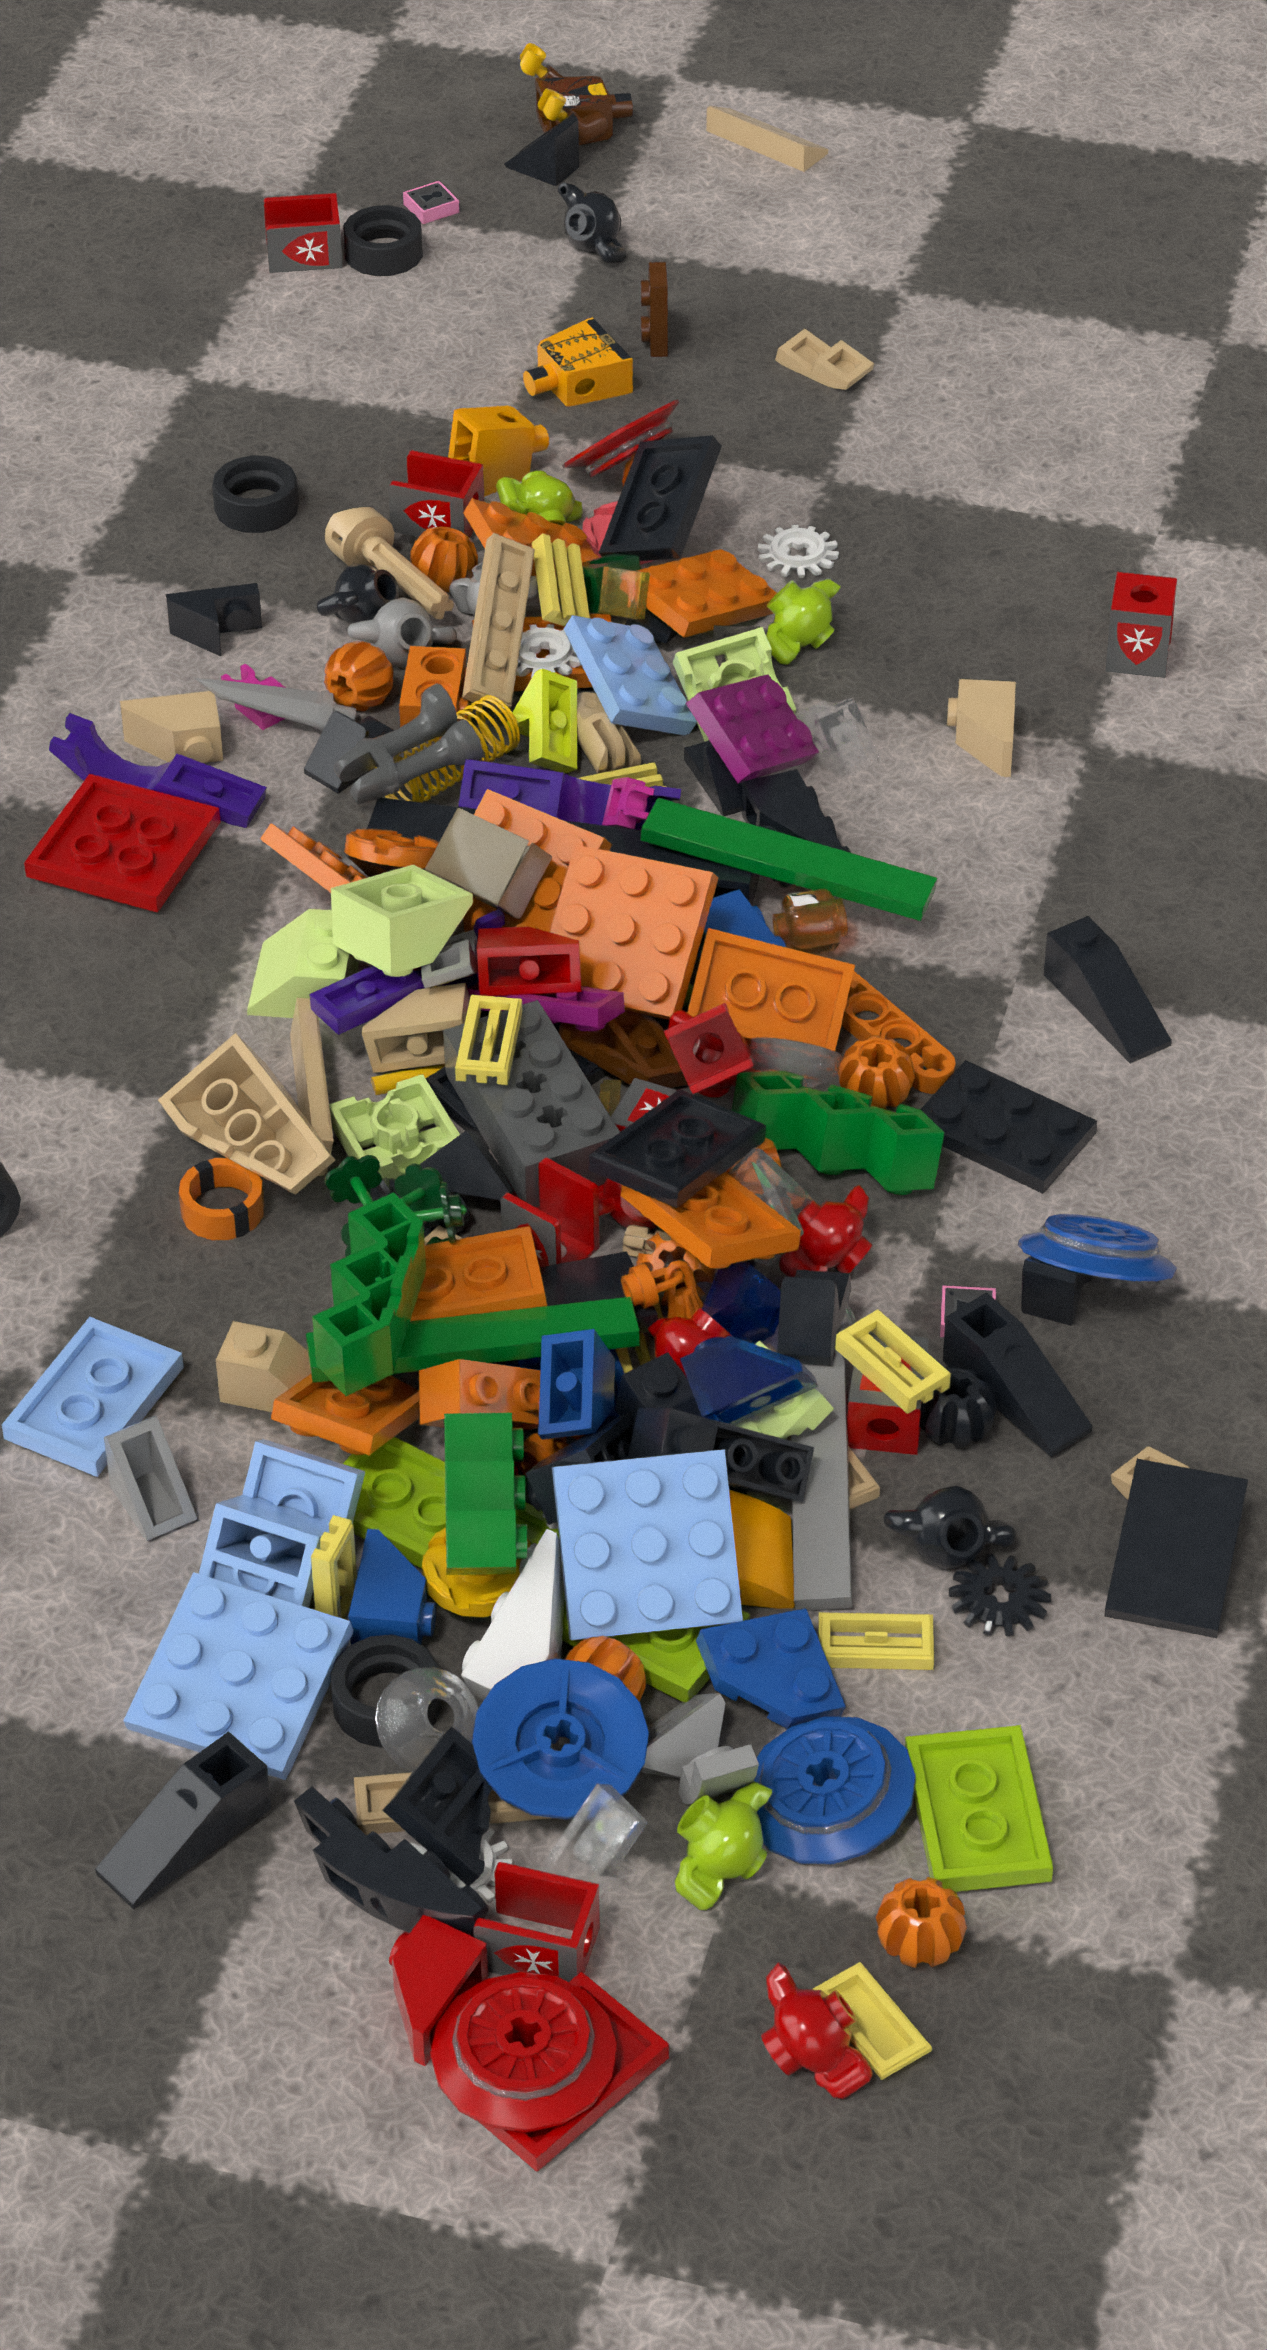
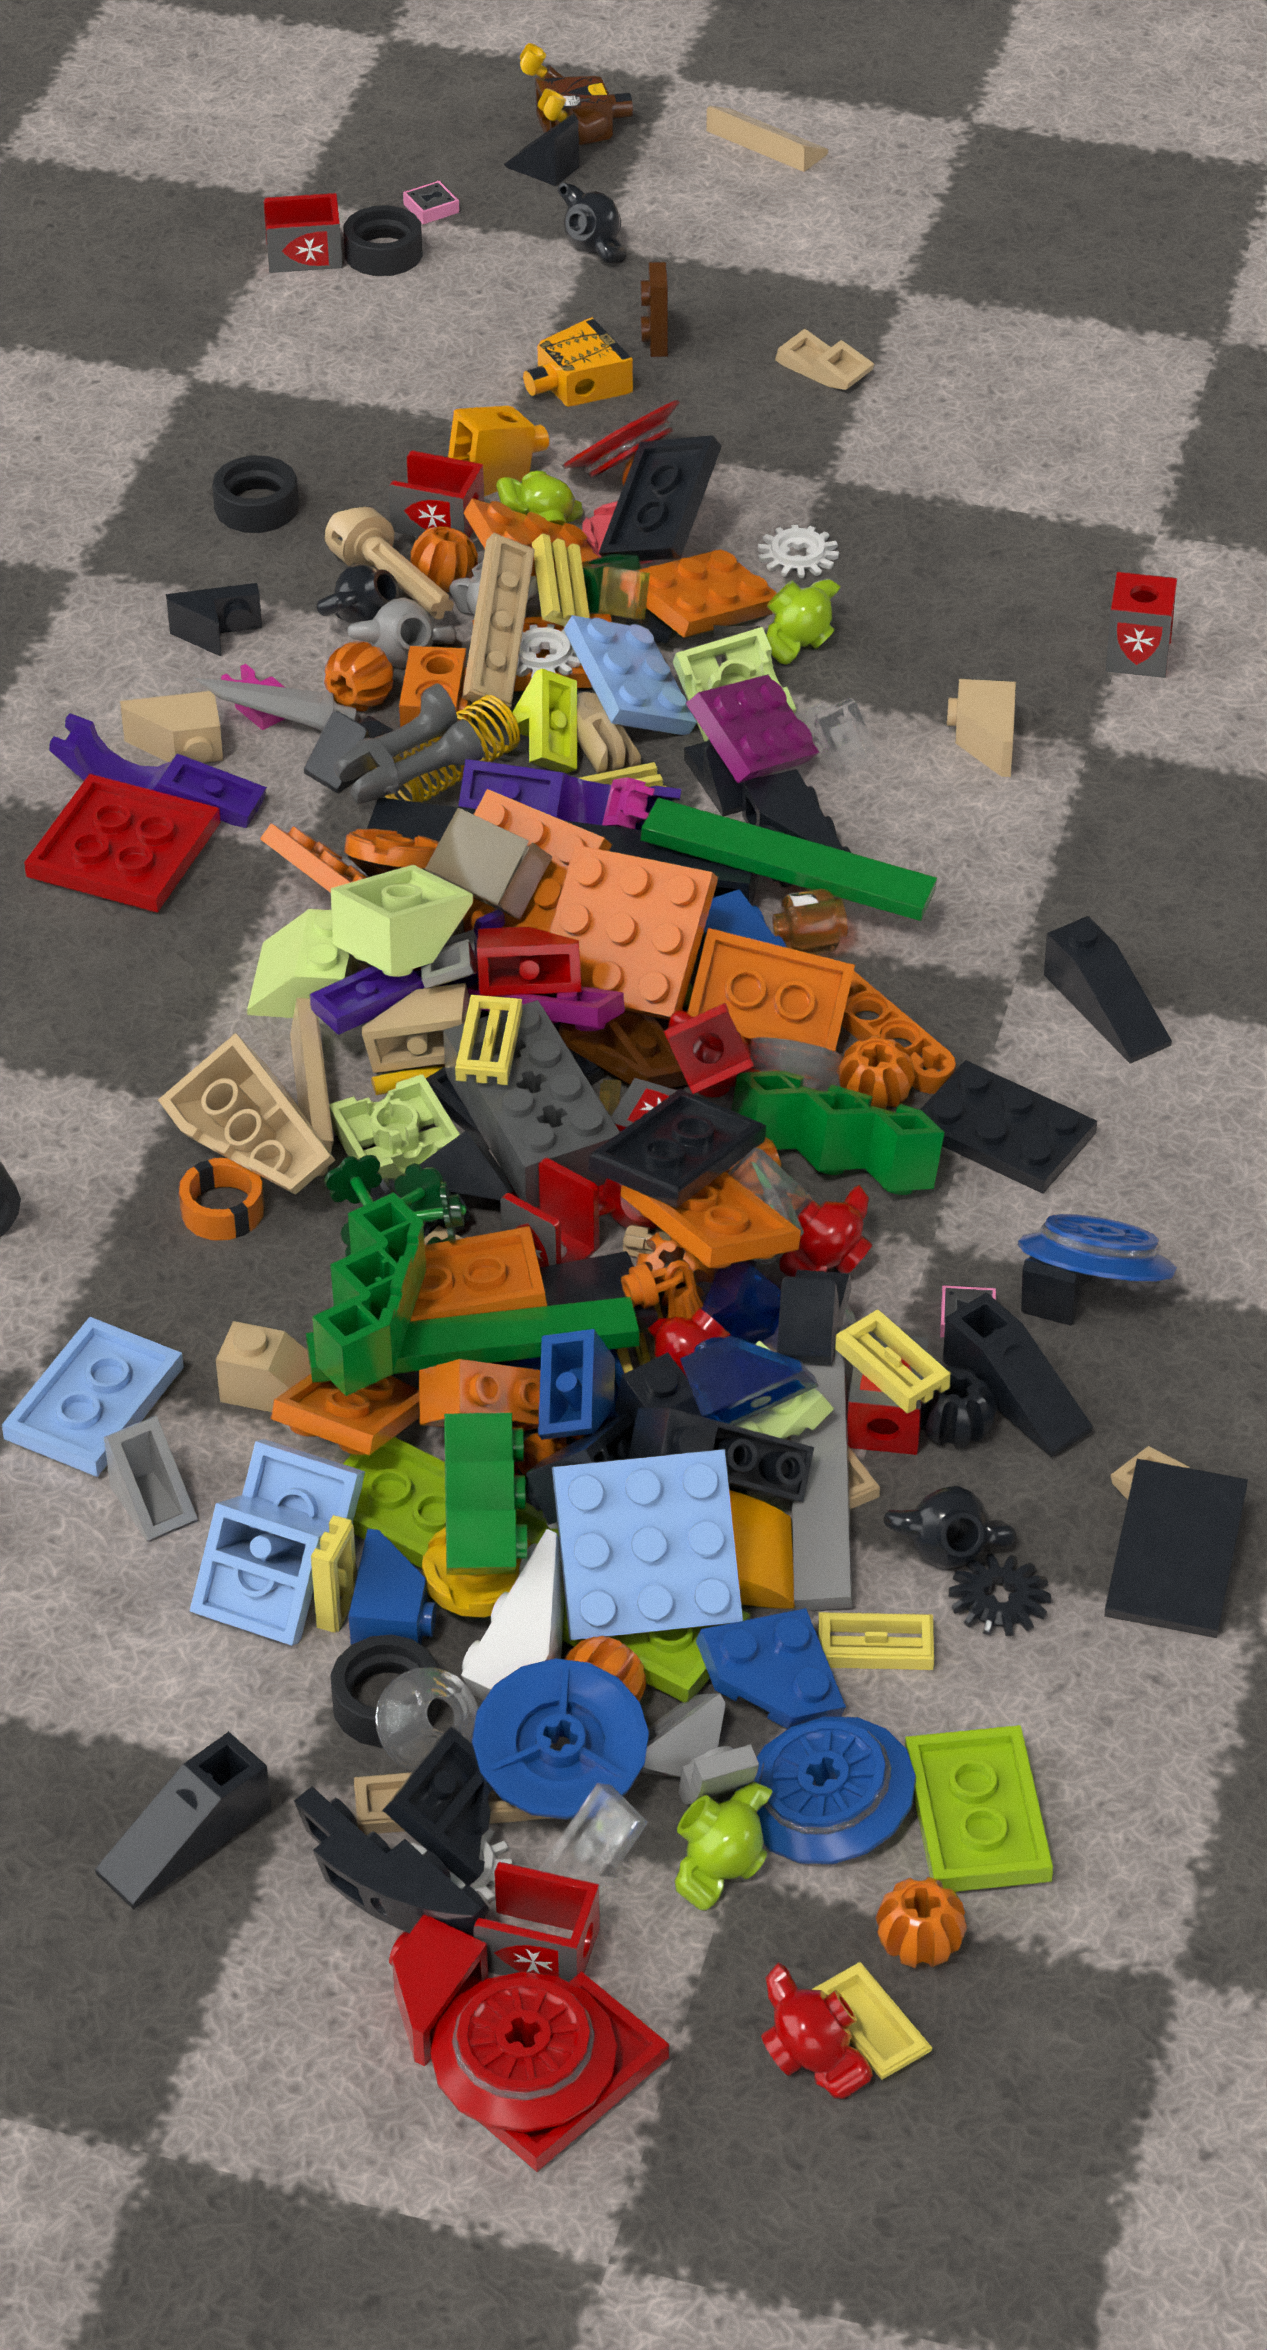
(239, 1668): light blue plate -> none

